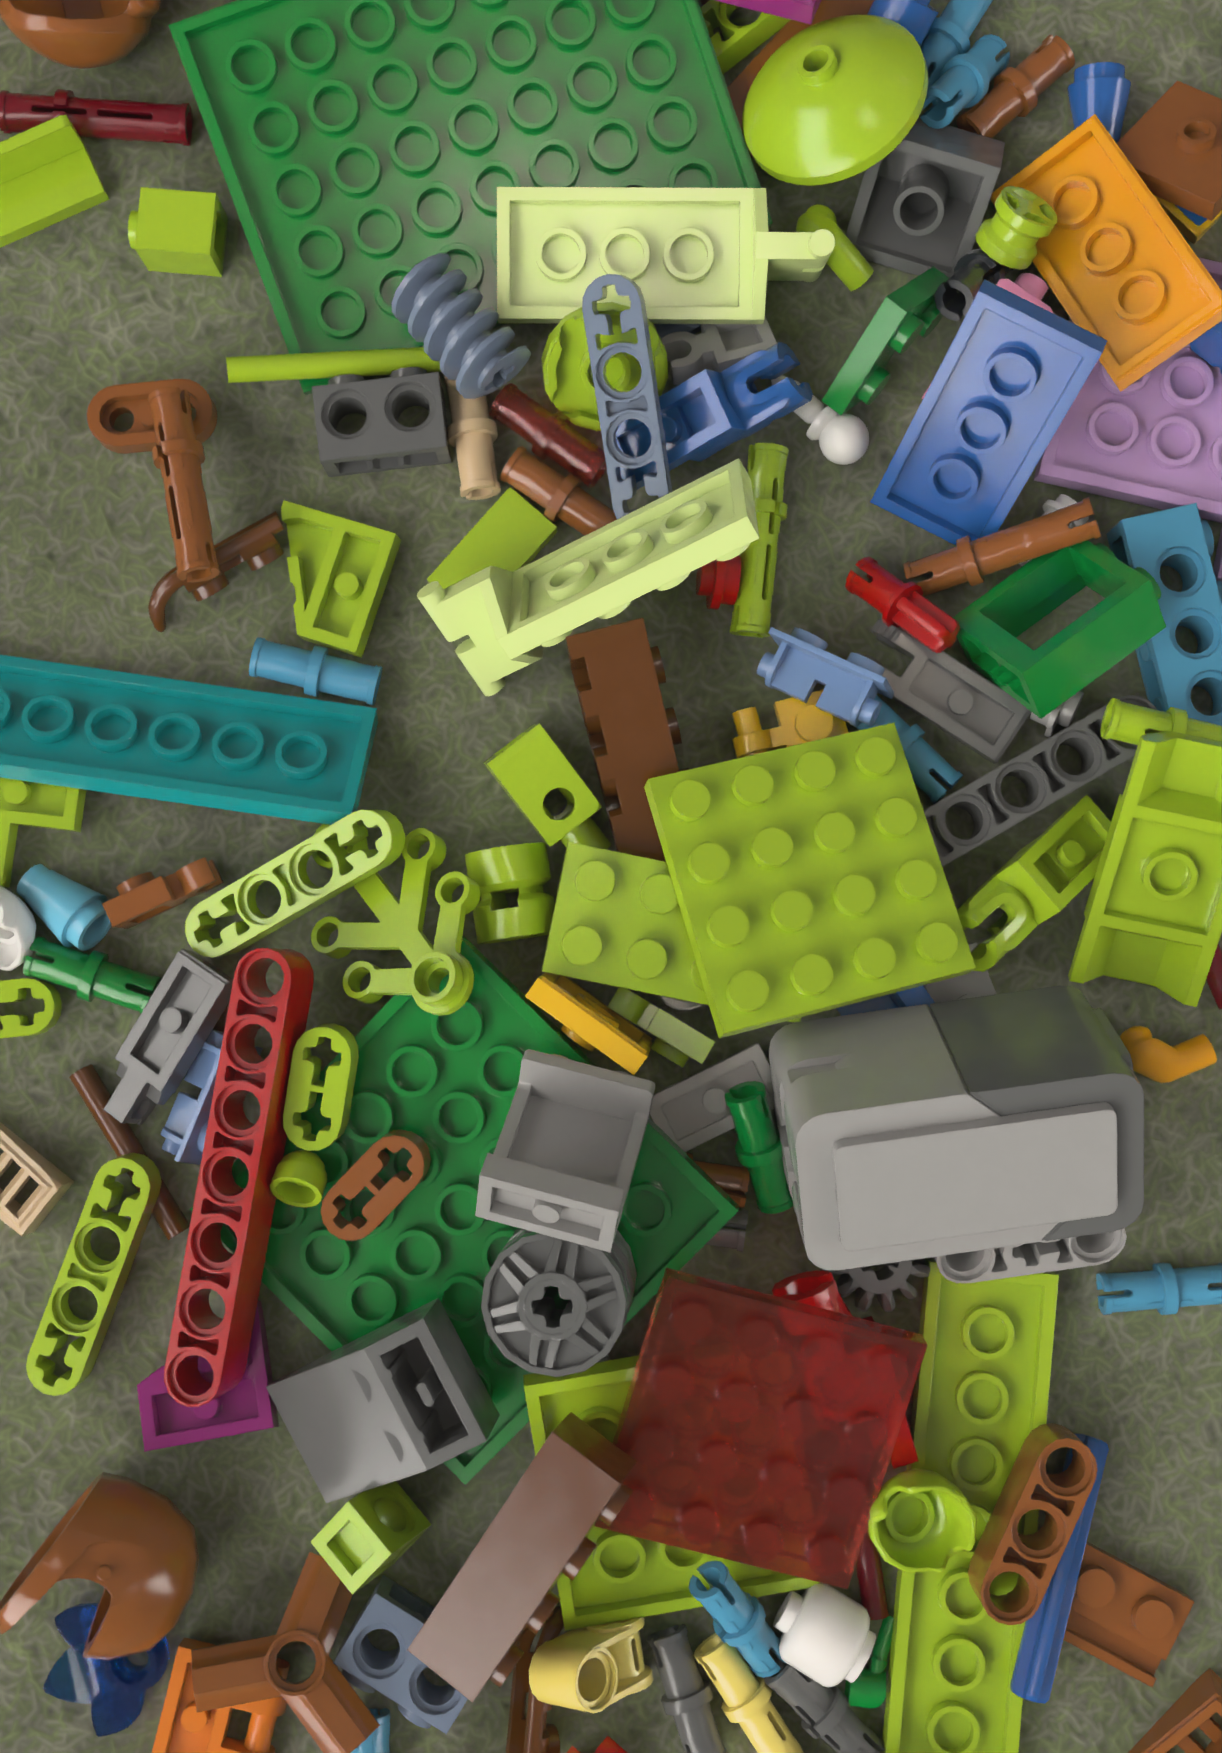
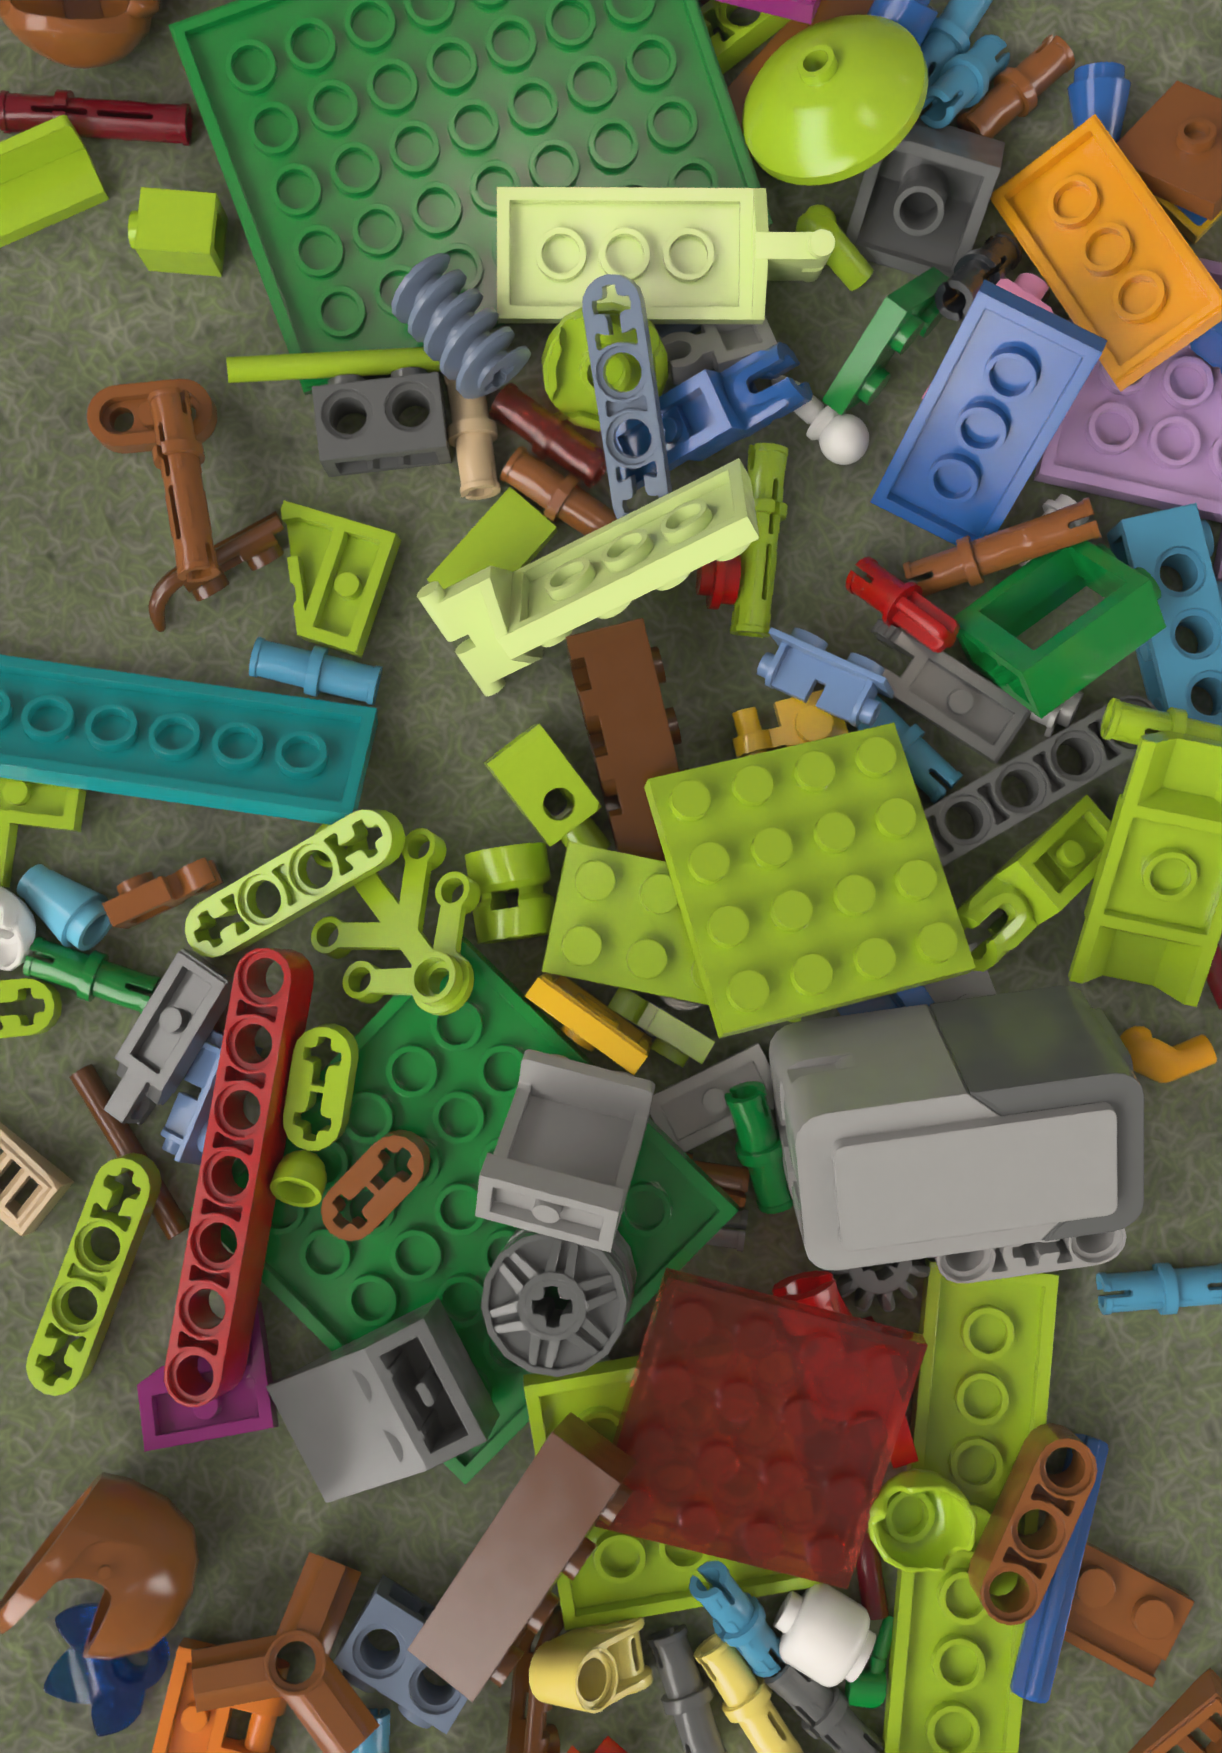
(370, 1534): lime brick -> none
(1016, 227): lime wheel -> none

